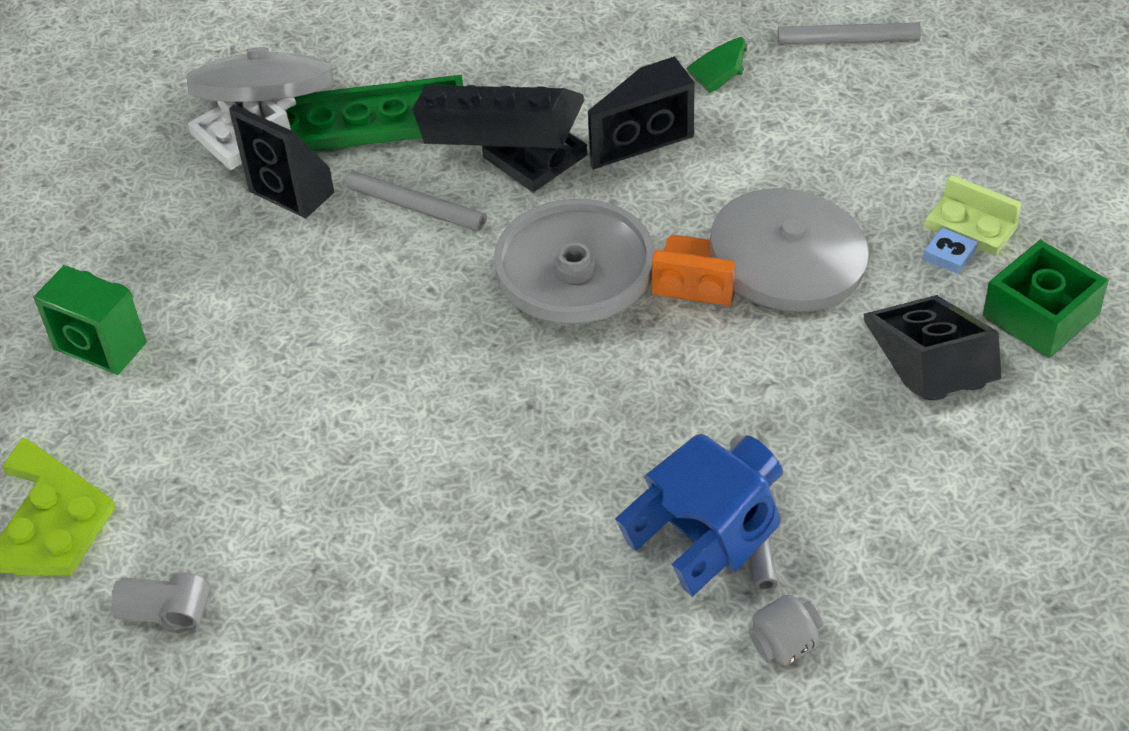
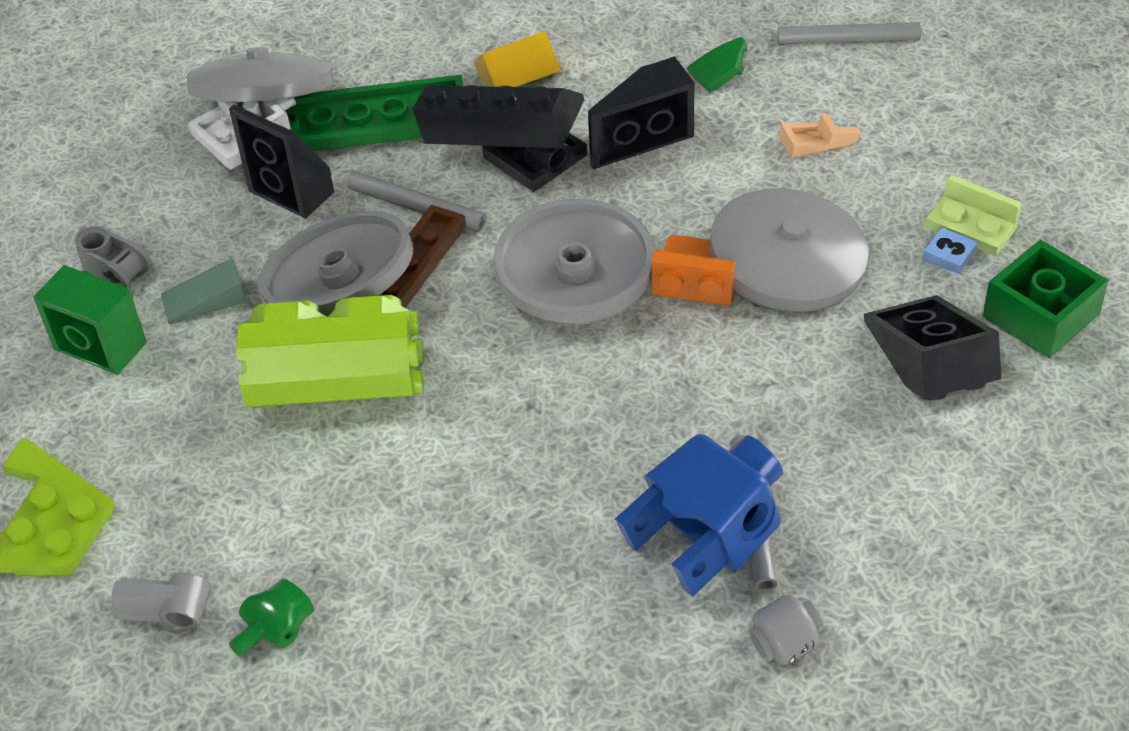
(110, 255): none -> light grey piece
(204, 293): none -> sand green slope
(272, 616): none -> green piece
(305, 357): none -> lime brick
(338, 260): none -> light grey dish
(431, 241): none -> reddish brown plate
(518, 62): none -> yellow brick
(812, 137): none -> light nougat slope

